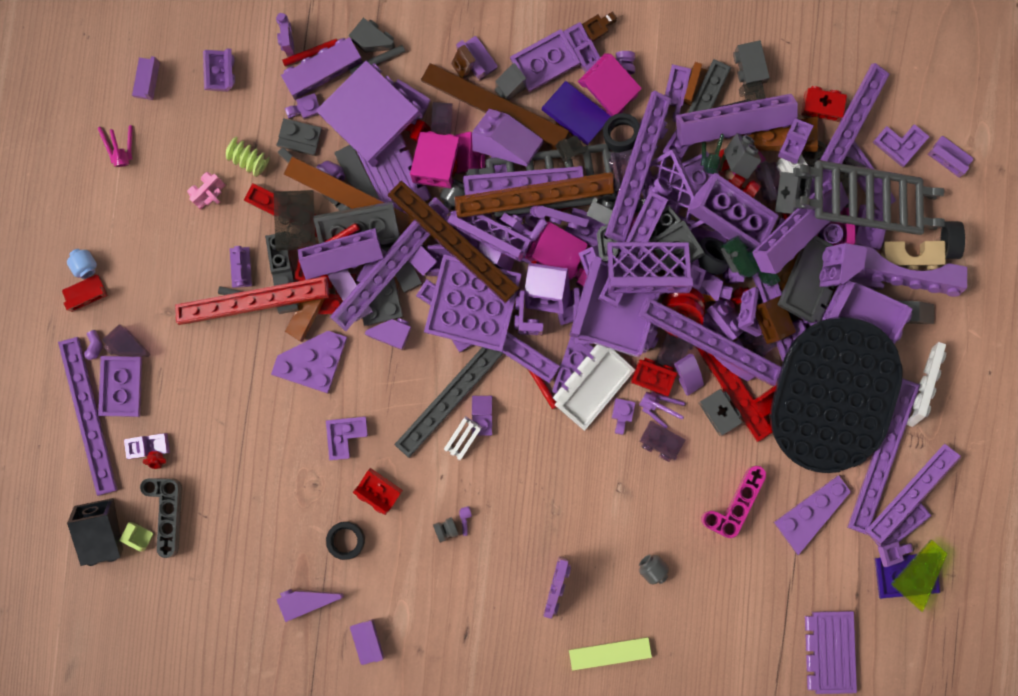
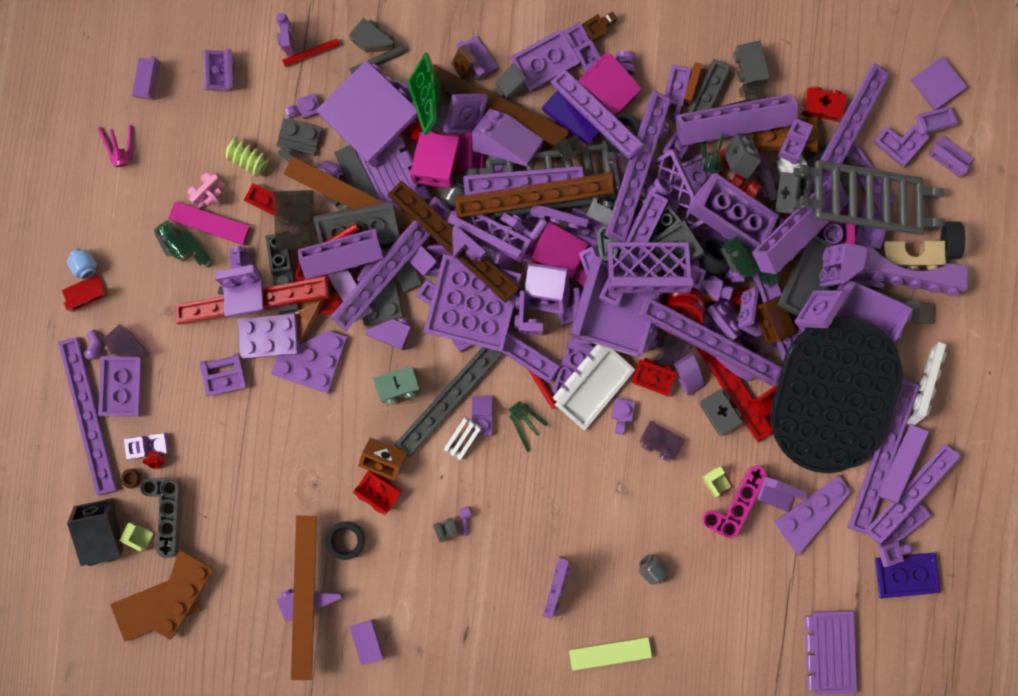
(131, 478): none -> reddish brown plate
(140, 611): none -> dark orange tile
(180, 244): none -> clear green plate
(182, 591): none -> dark orange wing
(209, 223): none -> dark pink tile
(223, 381): none -> medium lavender plate
(241, 290): none -> medium lavender bracket
(268, 336): none -> medium lavender plate
(304, 597): none -> dark orange tile
(321, 68): medium lavender brick -> none
(340, 431): medium lavender plate -> none
(382, 459): none -> dark orange brick
(397, 385): none -> sand green brick
(425, 92): none -> green wedge
(462, 241): none -> medium lavender slope
(464, 112): none -> medium lavender tile
(520, 412): none -> clear green plant
(597, 114): none -> medium lavender tile
(650, 402): medium lavender plant -> none
(716, 481): none -> yellowish green panel
(779, 494): none -> medium lavender panel
(820, 309): none -> medium lavender plate
(903, 464): none -> medium lavender tile
(920, 575): clear neon green wing -> none
(936, 120): none -> medium lavender tile
(938, 83): none -> medium lavender tile

